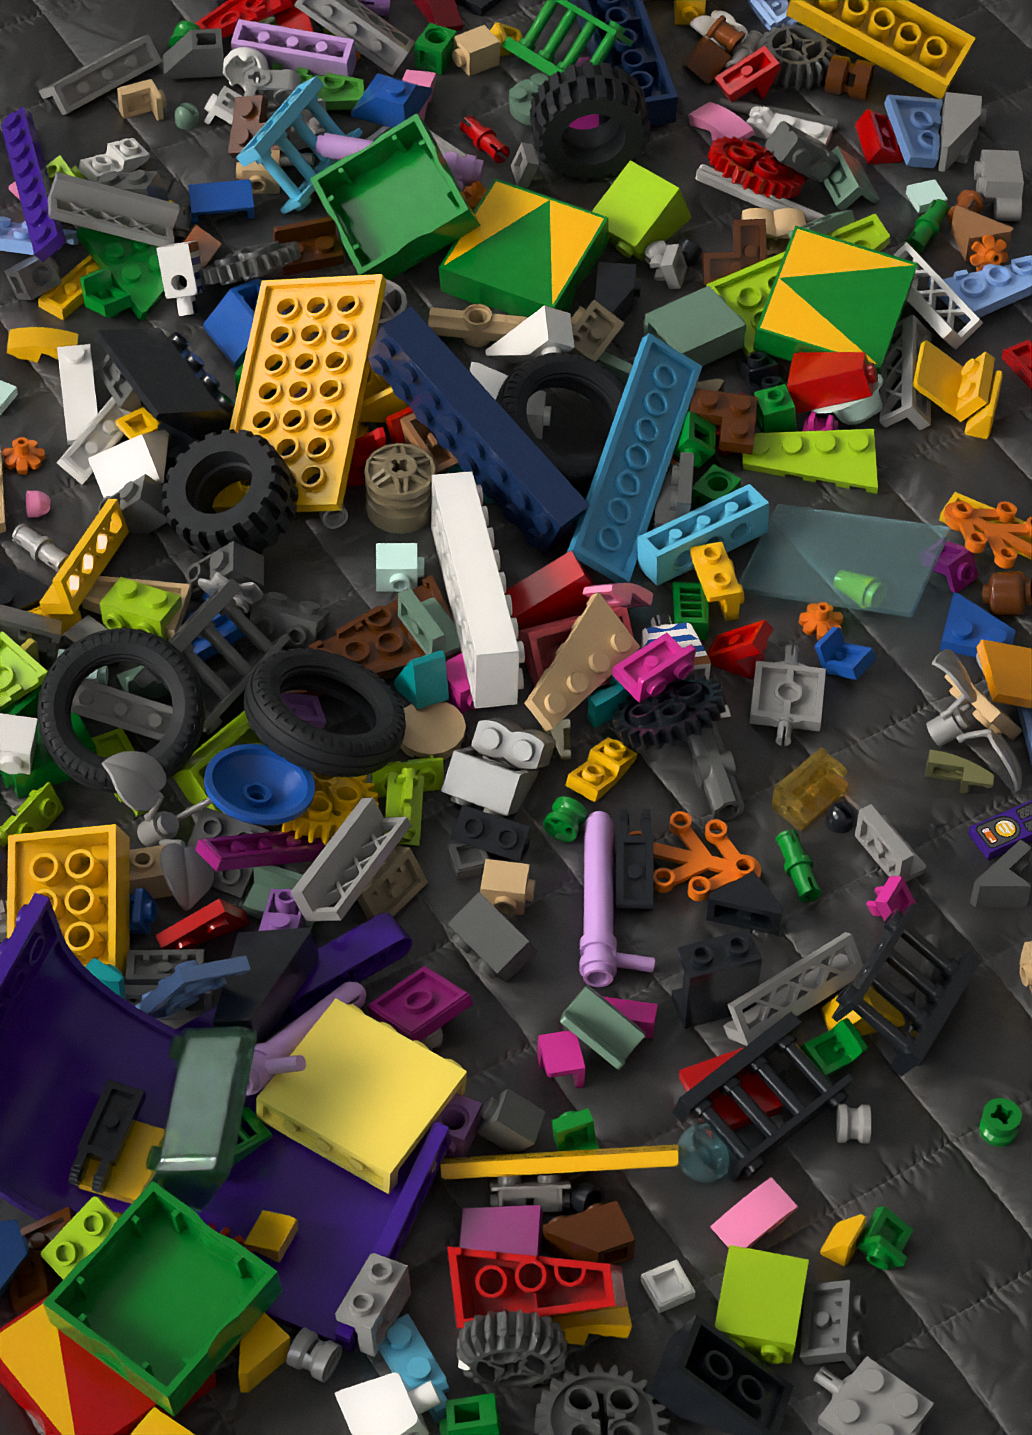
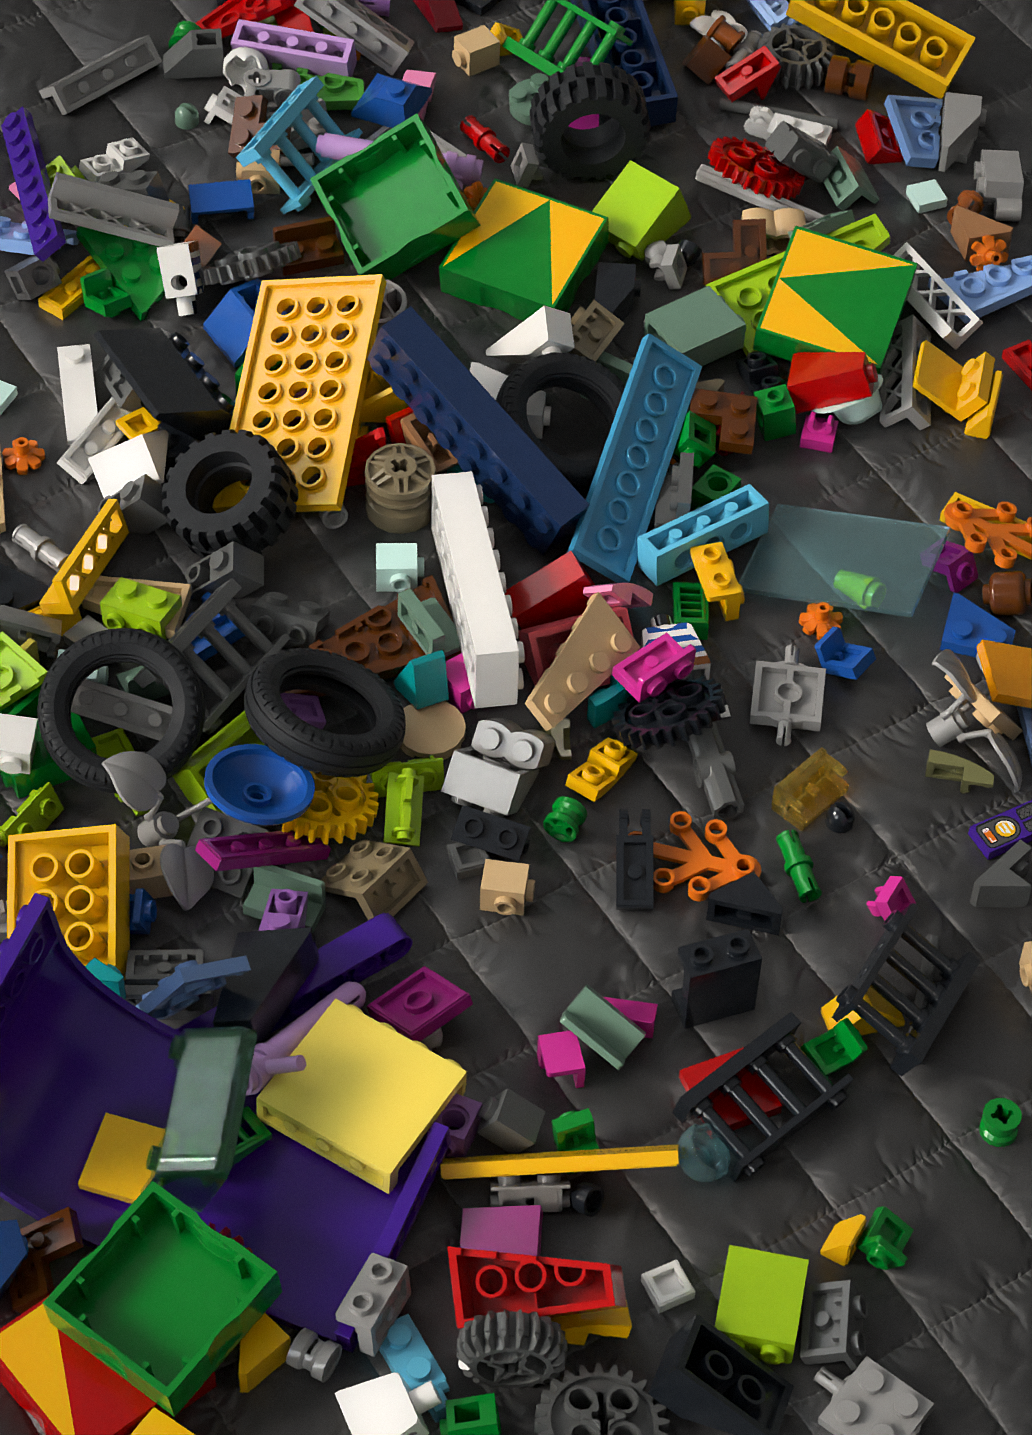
(32, 341): yellow slope -> none
(37, 504): bright pink hinge -> none
(80, 1236): lime bracket -> none
(107, 1133): black hinge -> none
(141, 98): tan bracket -> none
(202, 926): red wing -> none
(245, 597): light grey plate -> none
(272, 1234): yellow slope -> none
(344, 860): light grey fence -> none
(434, 48): green brick -> none
(474, 324): tan piece -> none
(492, 937): dark grey brick -> none
(591, 1236): reddish brown slope -> none
(598, 945): lavender cylinder -> none
(720, 122): bright pink slope -> none
(740, 648): red slope -> none
(755, 1215): bright pink slope -> none
(799, 994): light grey fence -> none
(827, 456): lime wing -> none
(853, 1123): light grey wheel -> none
(887, 845): light grey bracket -> none
(928, 225): green pin -> none

